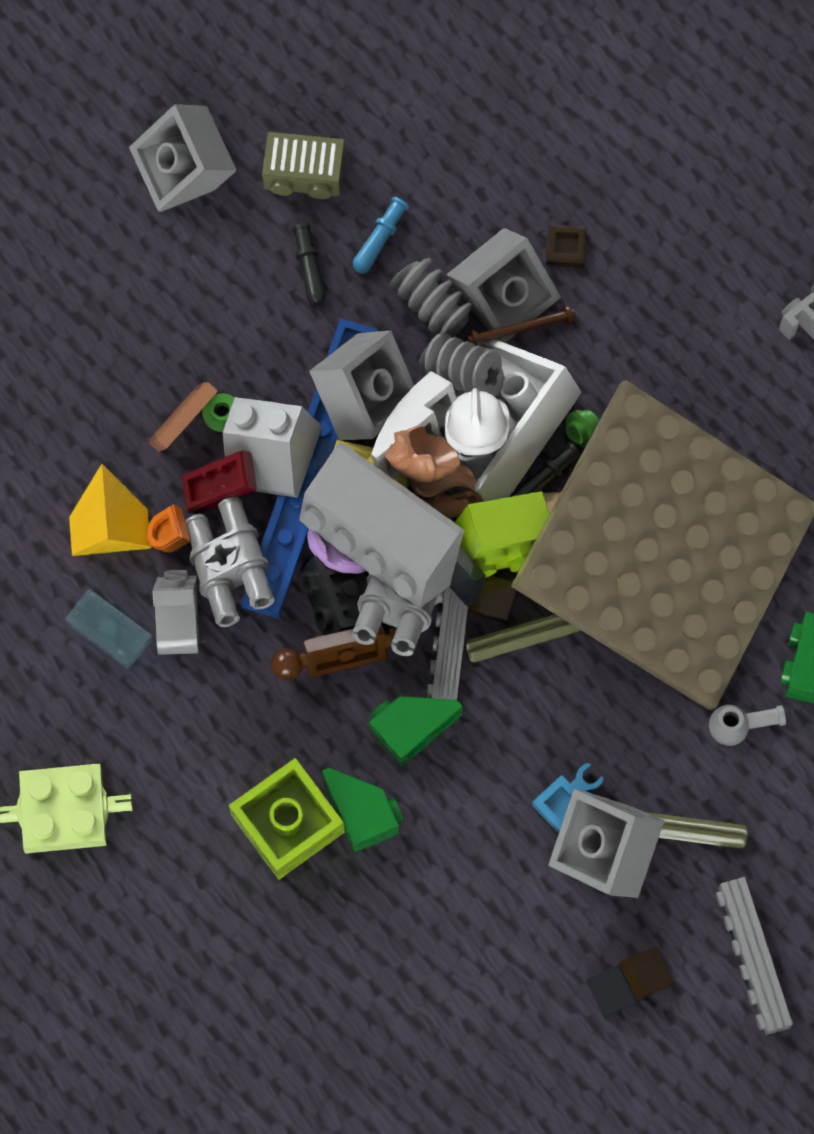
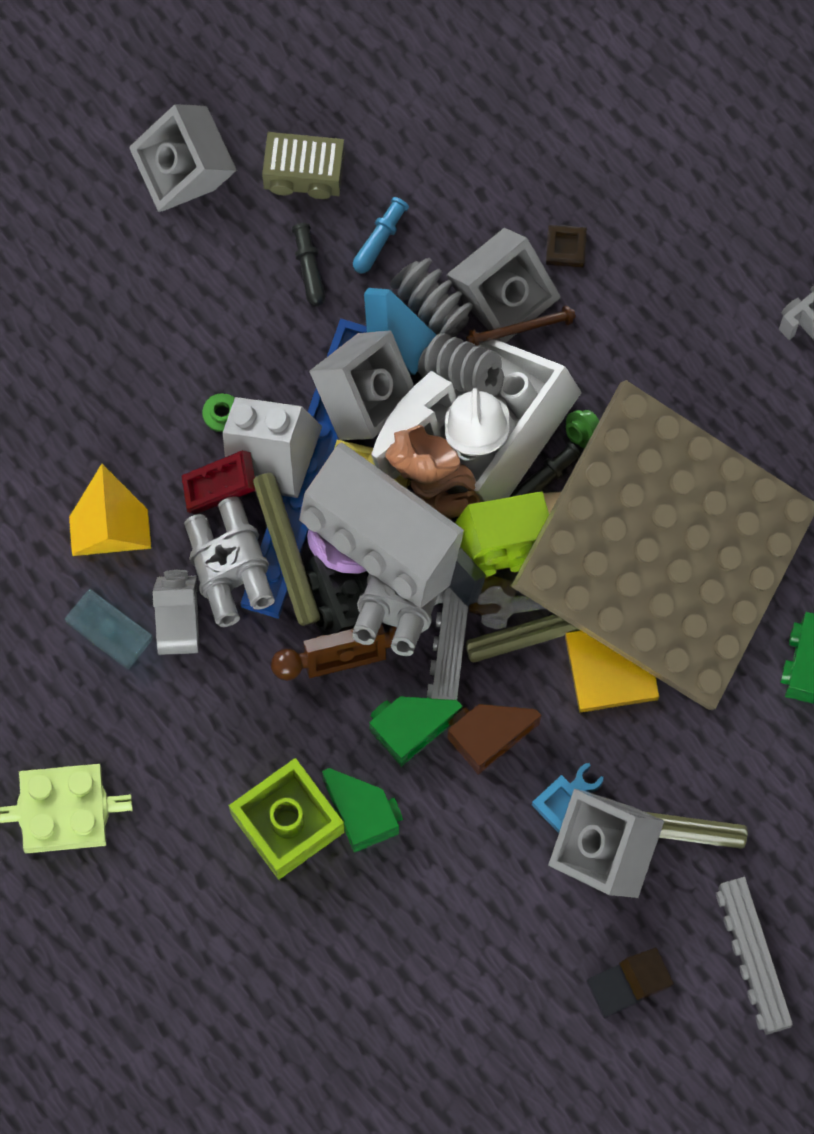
(168, 530): orange tile -> none
(182, 416): nougat tile -> none
(286, 549): none -> olive axle
(386, 313): none -> dark azure slope
(490, 732): none -> reddish brown slope
(507, 604): none -> clear bar
(604, 676): none -> yellow tile
(734, 735): light grey bar -> none

